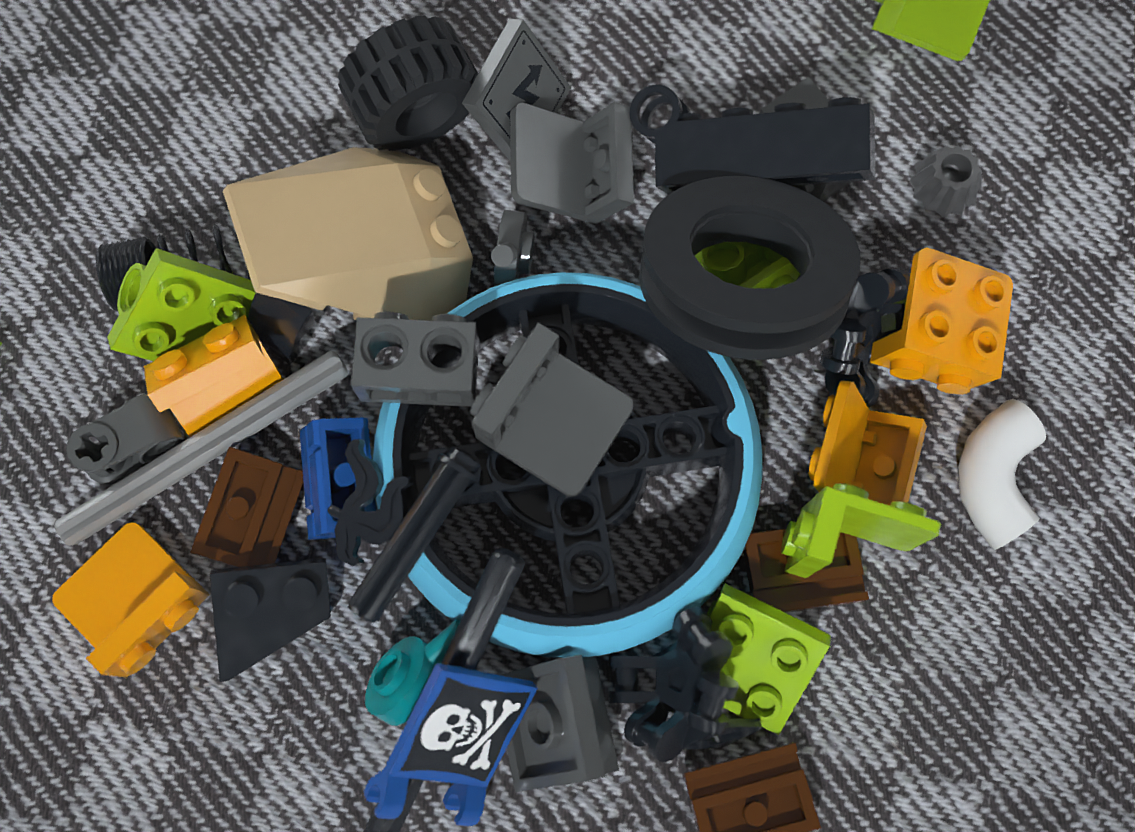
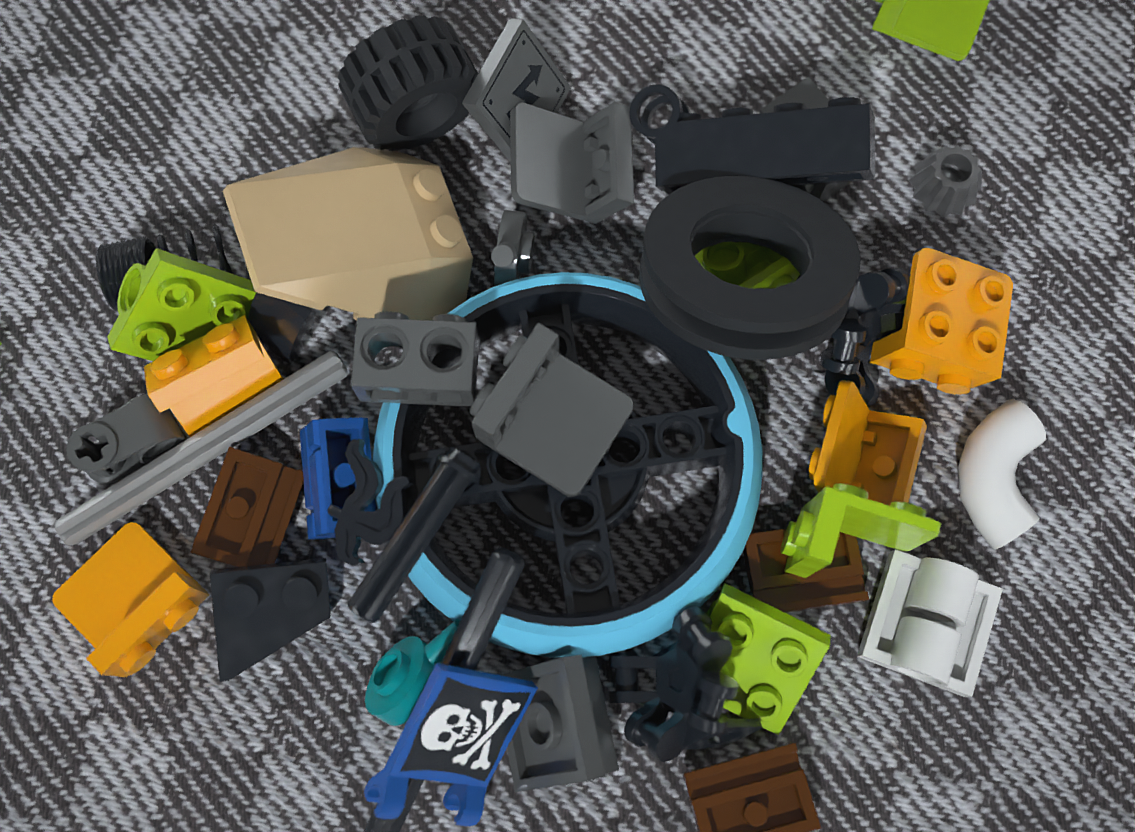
(931, 621): none -> white plate

